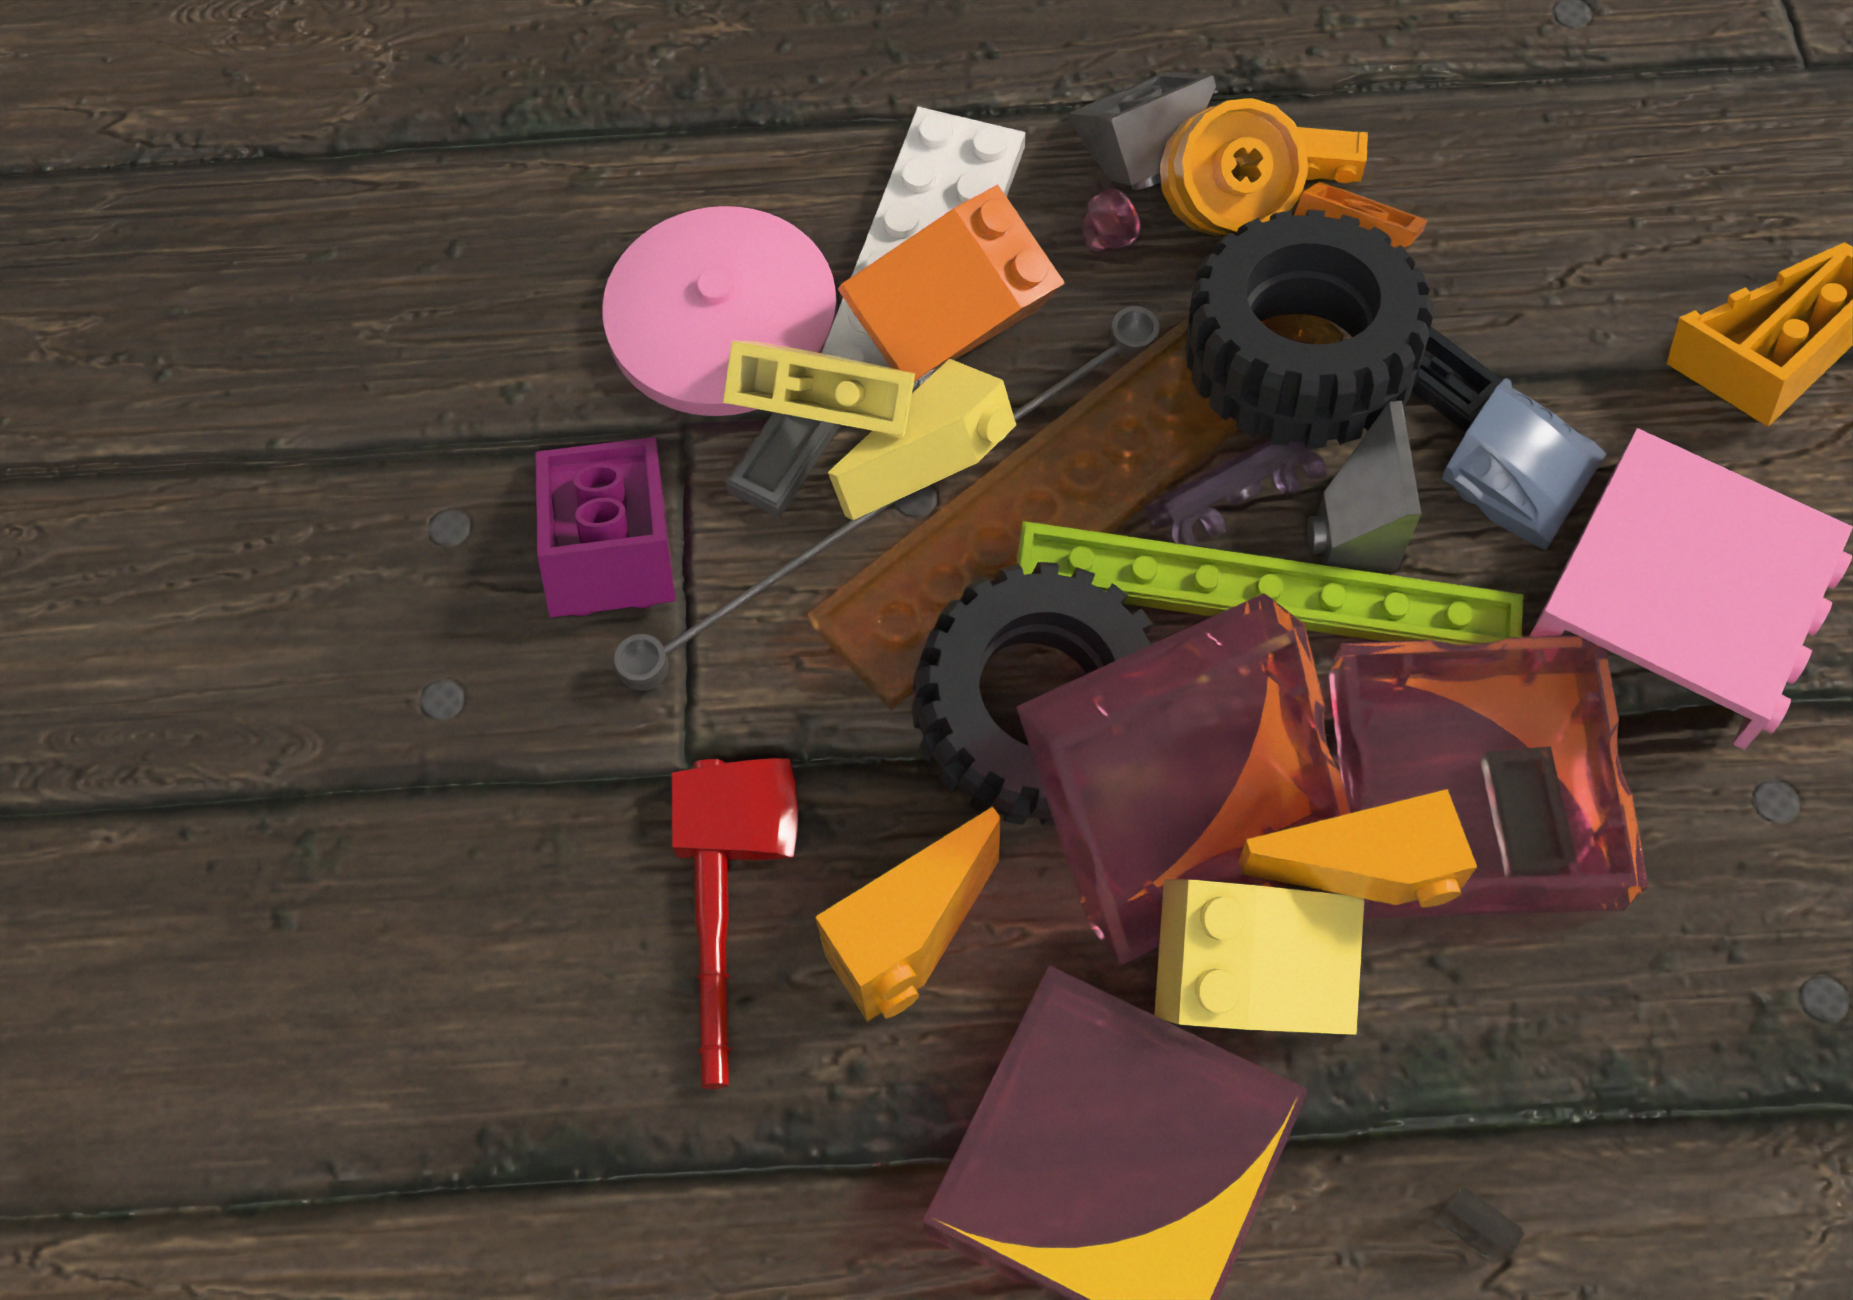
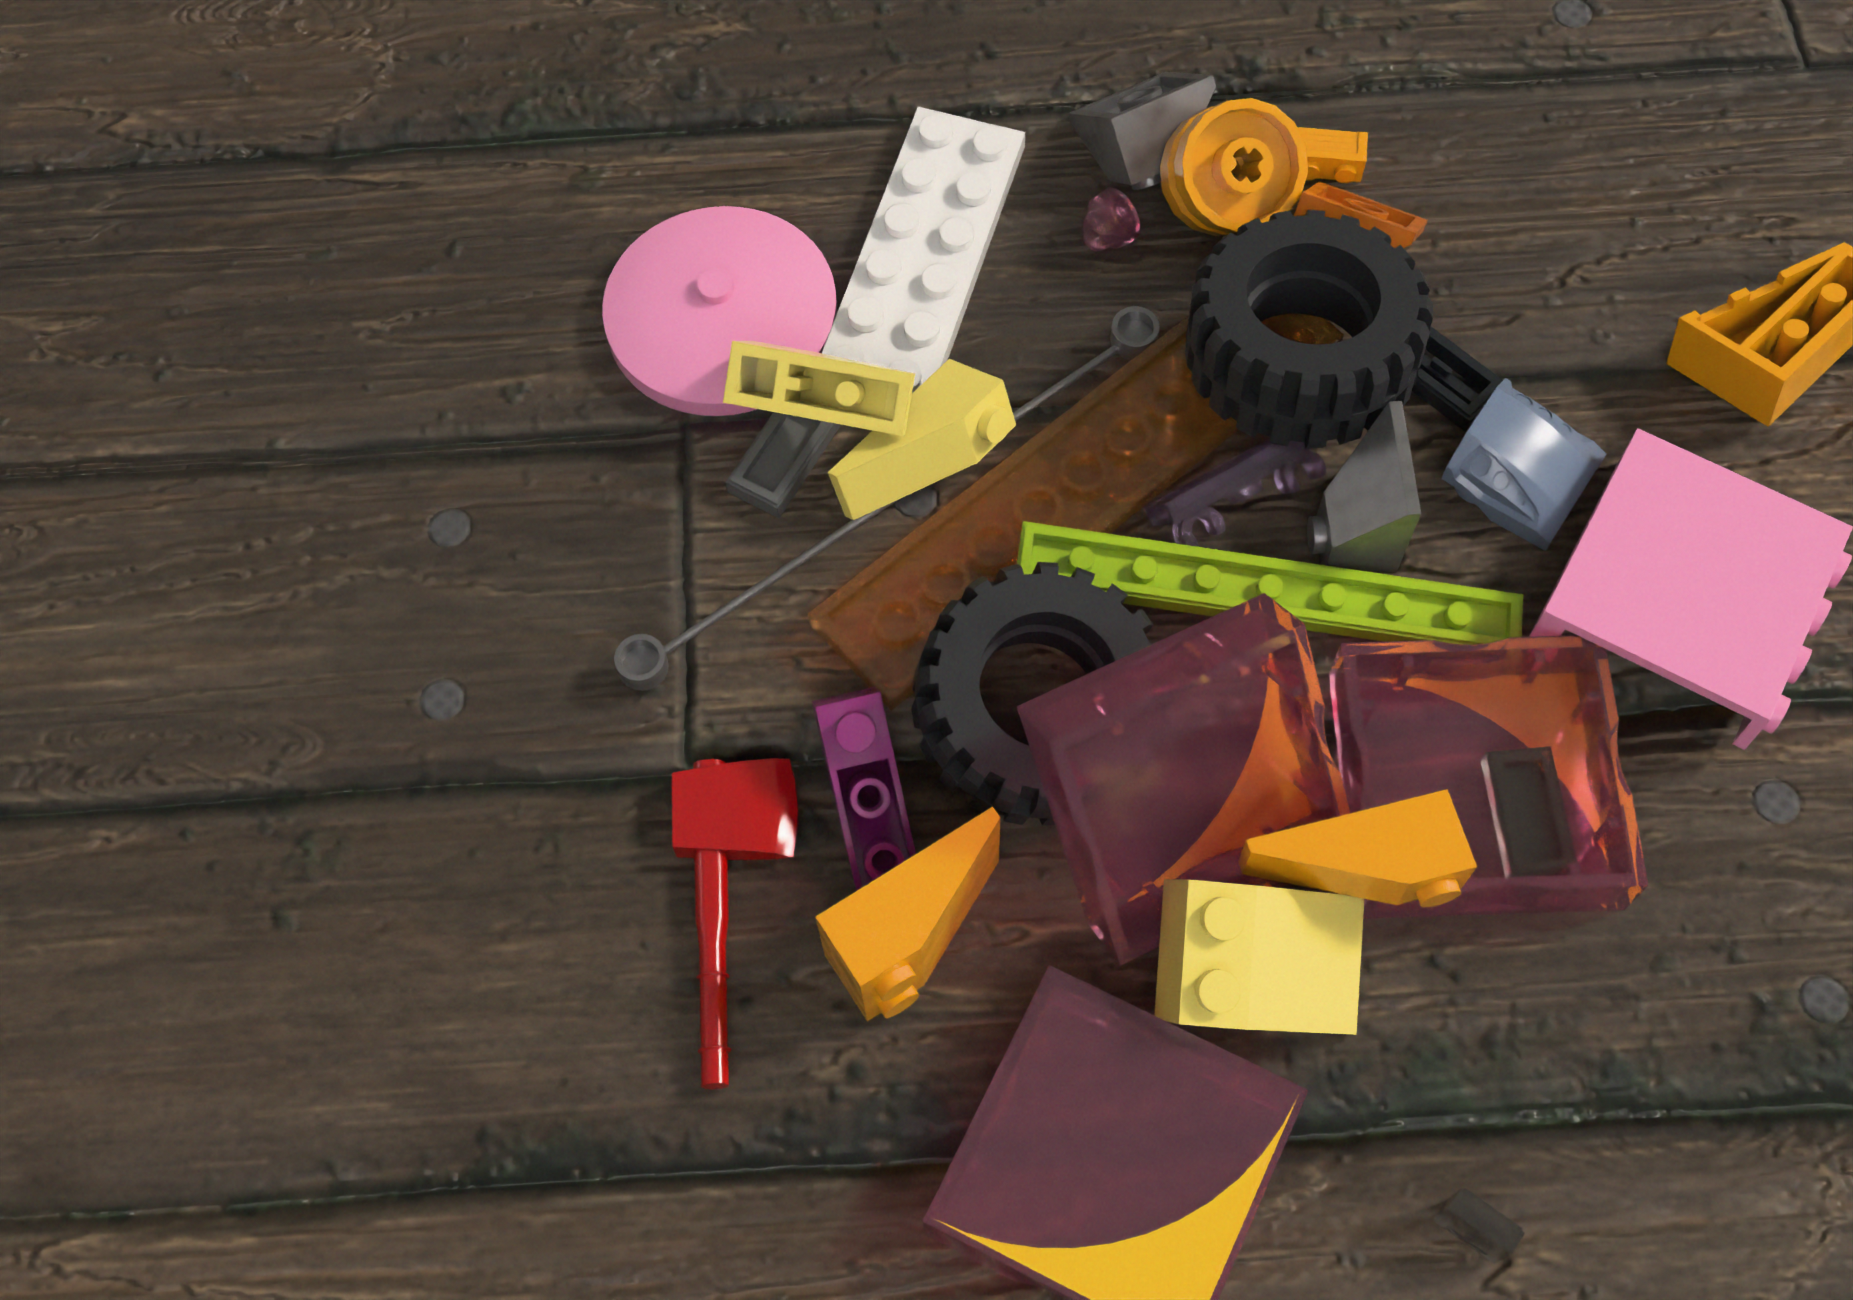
(602, 528): magenta slope -> none
(864, 783): none -> magenta slope
(952, 285): orange slope -> none

